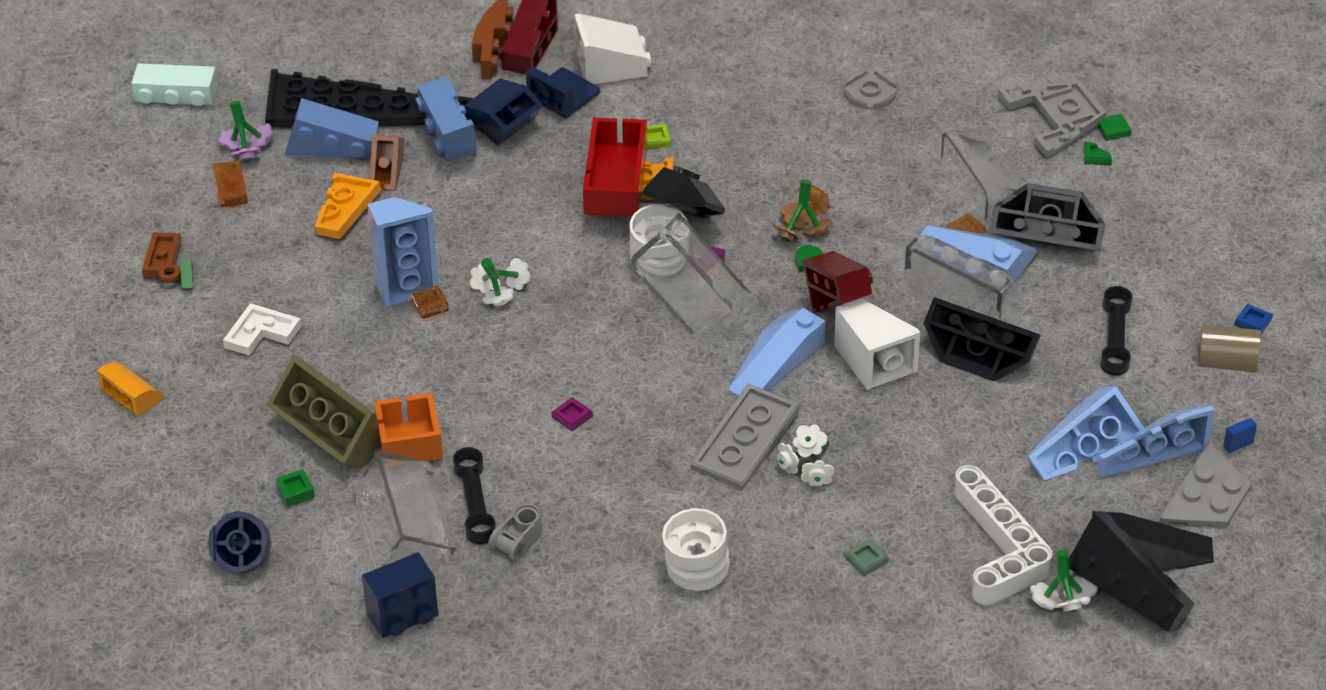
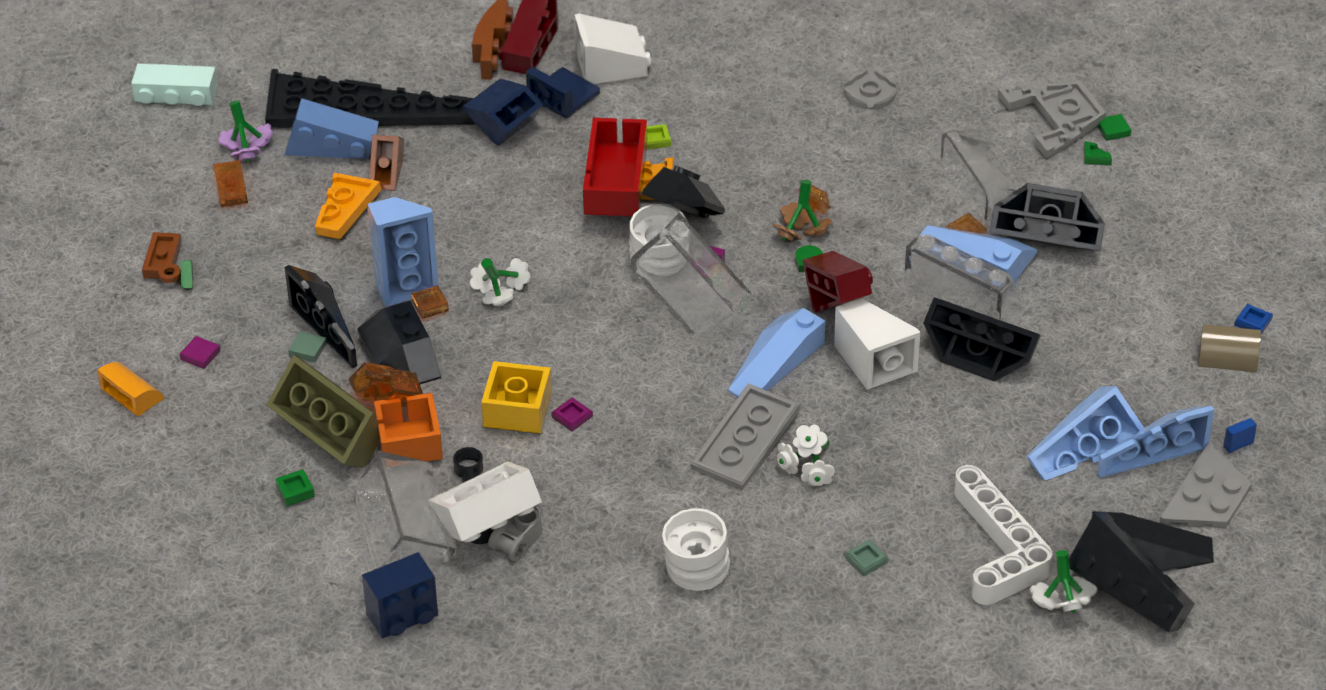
(200, 352): none -> magenta tile
(239, 542): dark blue cylinder -> none
(259, 323): white plate -> none
(307, 346): none -> sand green tile
(318, 308): none -> black wedge
(382, 382): none -> clear orange brick
(399, 340): none -> black wedge
(446, 119): medium blue wedge -> none
(486, 501): none -> white slope
(516, 397): none -> yellow brick
(1116, 330): black piece -> none

